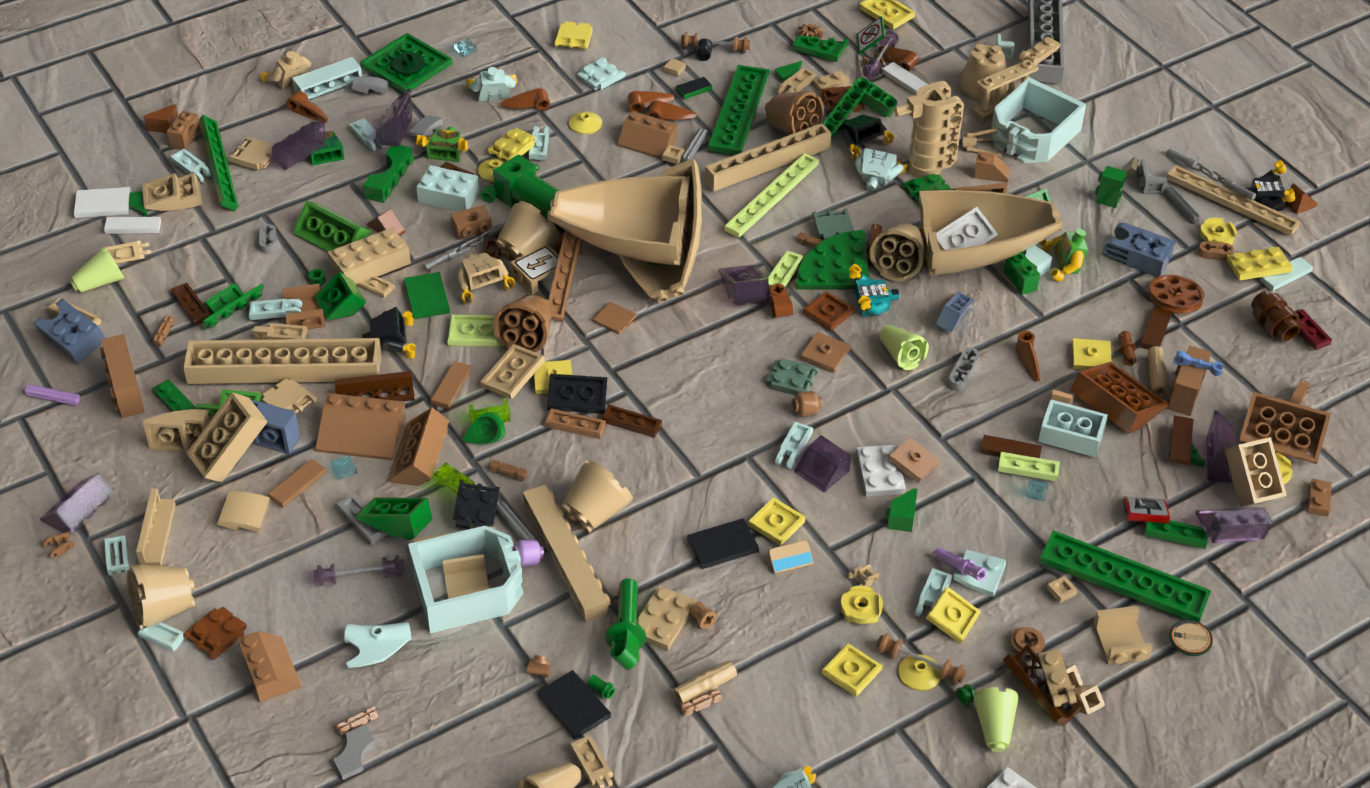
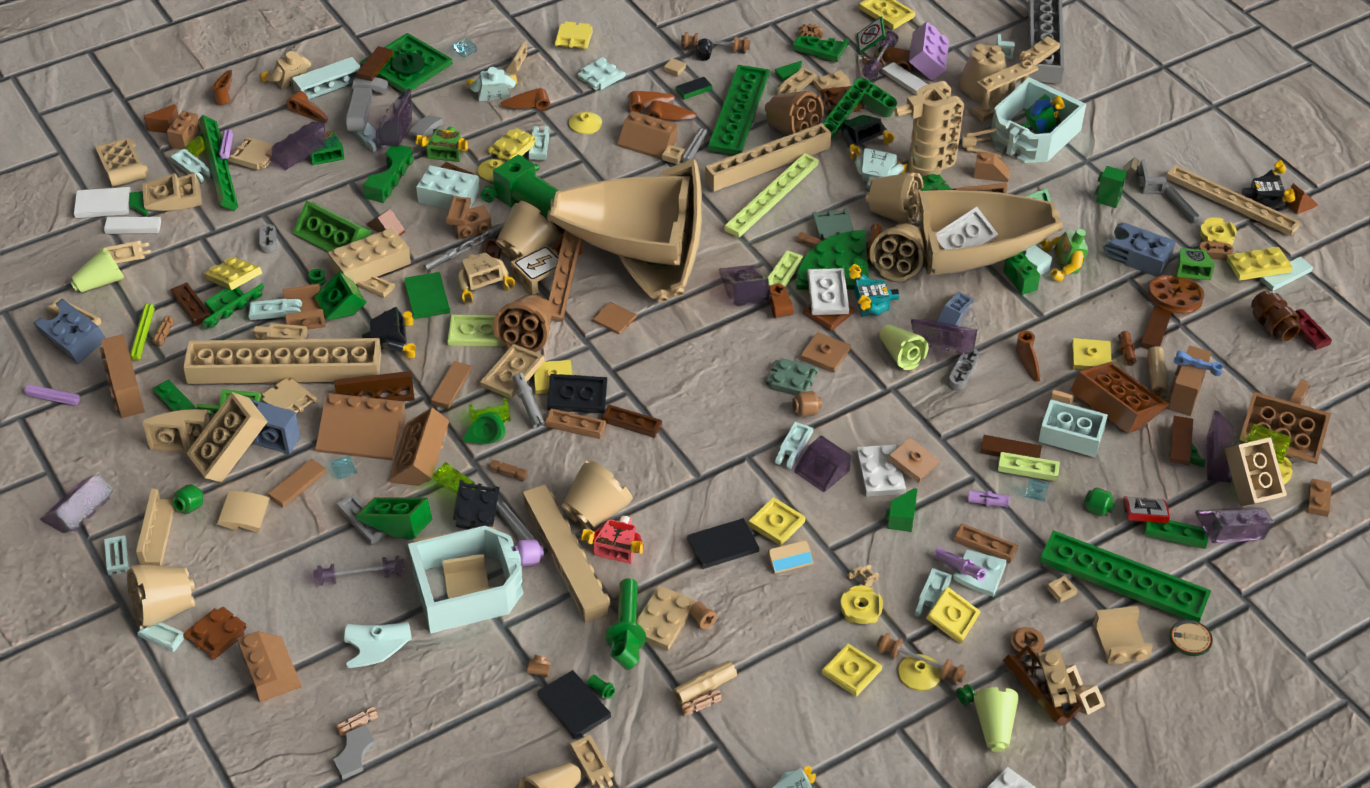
(57, 539): medium nougat piece -> none
(124, 172): none -> tan piece
(142, 331): none -> lime axle
(187, 499): none -> green head
(196, 146): none -> clear neon green tile
(221, 88): none -> dark orange piece
(226, 144): none -> lavender axle
(232, 273): none -> light yellow plate
(359, 109): none -> light grey beam
(374, 63): none -> reddish brown tile
(458, 211): none -> medium nougat tile
(517, 58): none -> tan slope
(525, 393): none -> light grey pin
(615, 540): none -> torso
(828, 291): none -> white tile
(896, 197): none -> tan cone
(929, 51): none -> lavender brick
(945, 335): none -> slope
(985, 543): none -> medium nougat tile
(989, 498): none -> lavender pin
(1044, 114): none -> torso
(1099, 501): none -> green head
(1194, 264): none -> bright green torso
(1228, 183): light grey piece -> none
(1280, 441): none -> clear neon green hinge

